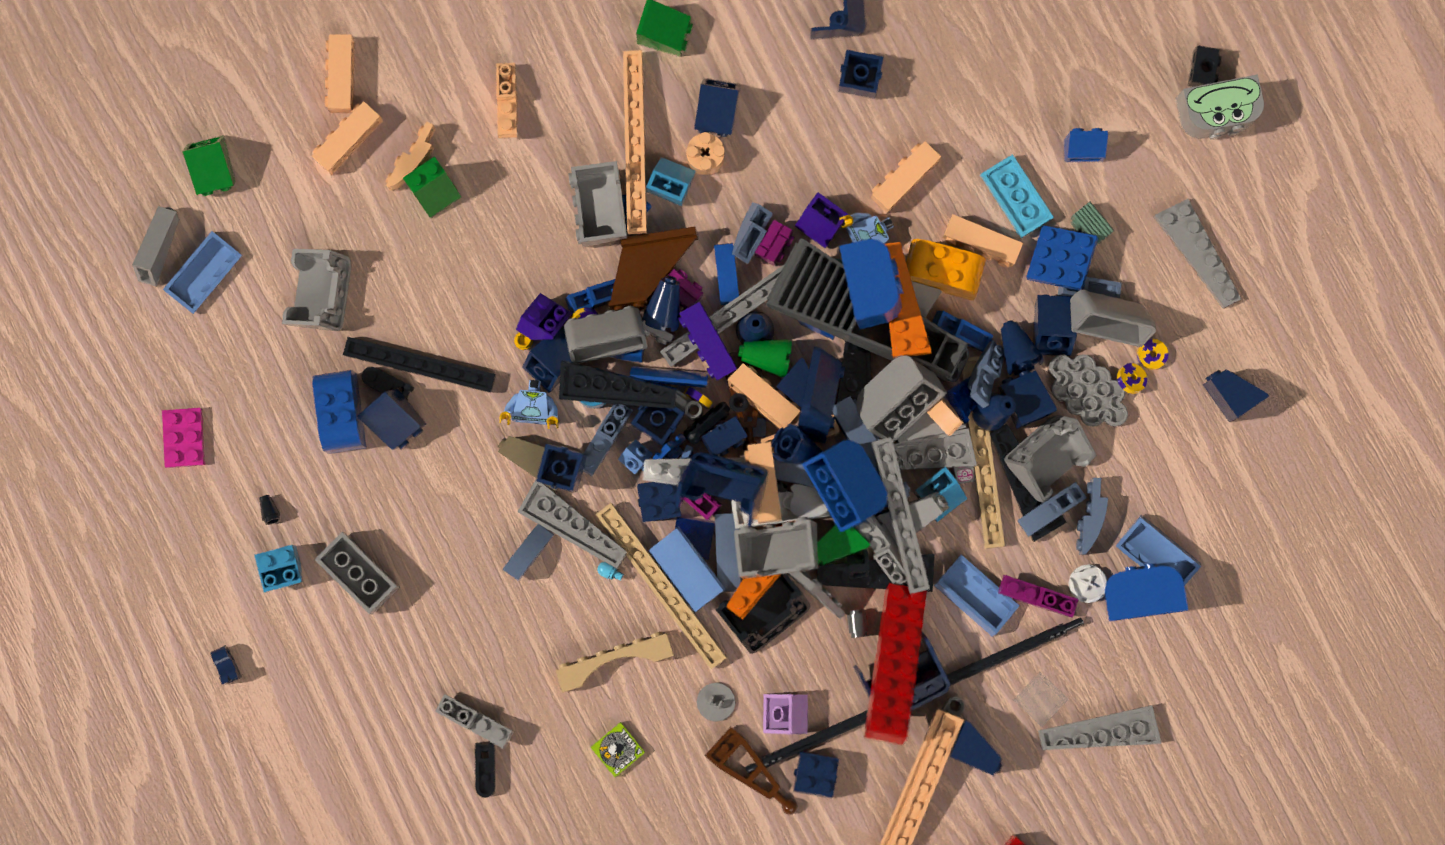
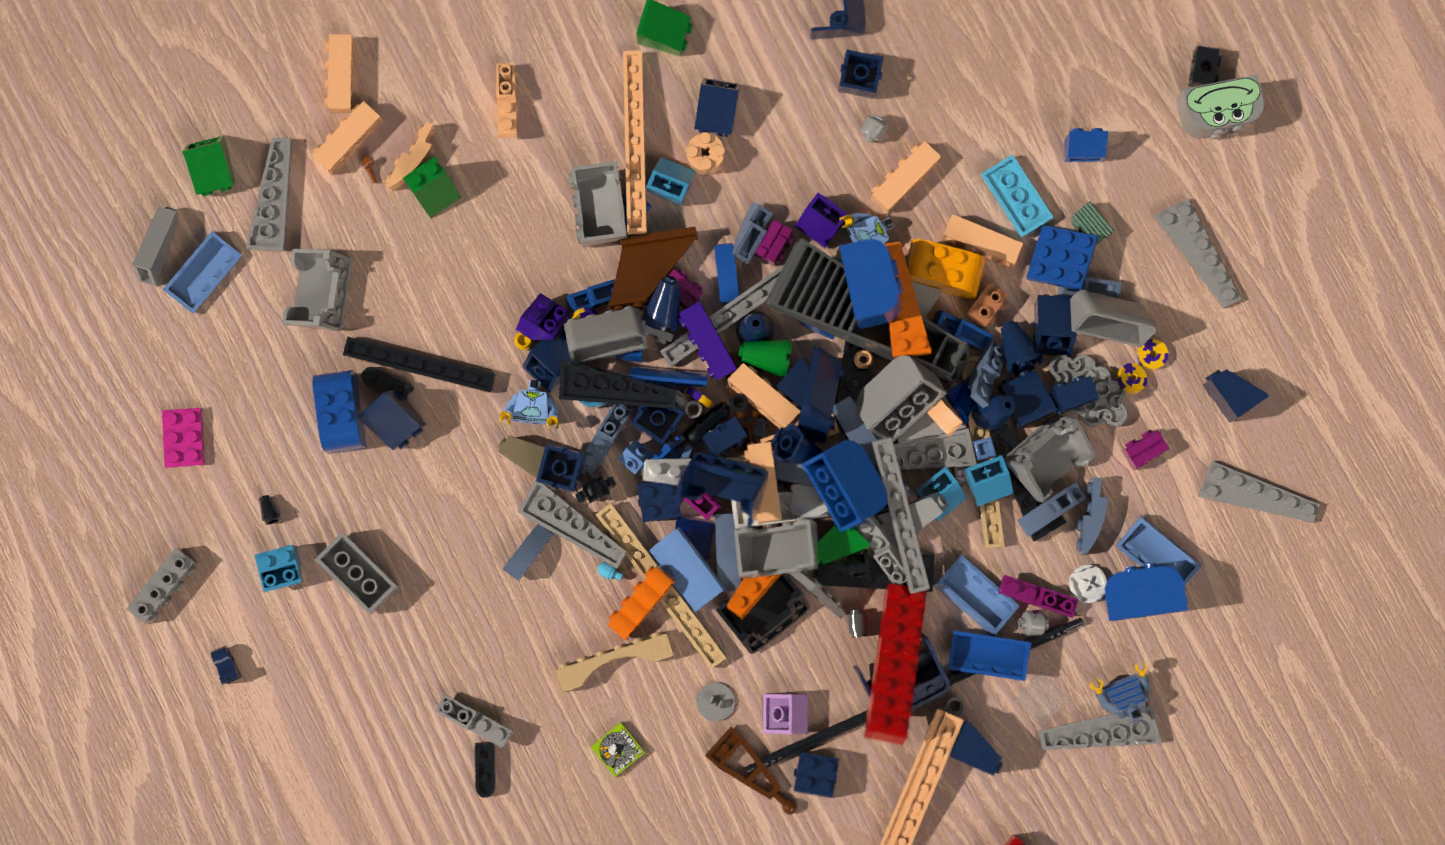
(162, 585): none -> light grey brick
(270, 214): none -> light grey wing
(367, 163): none -> dark orange hand
(595, 489): none -> black gear
(642, 601): none -> orange brick
(865, 353): none -> light nougat plate
(874, 128): none -> light grey head
(984, 448): none -> medium blue tile
(987, 305): none -> nougat brick
(989, 480): none -> dark azure slope
(989, 655): none -> blue slope
(1033, 623): none -> light grey head
(1073, 395): none -> dark blue brick
(1125, 696): none -> sand blue torso
(1146, 449): none -> magenta brick
(1239, 489): none -> light grey wing

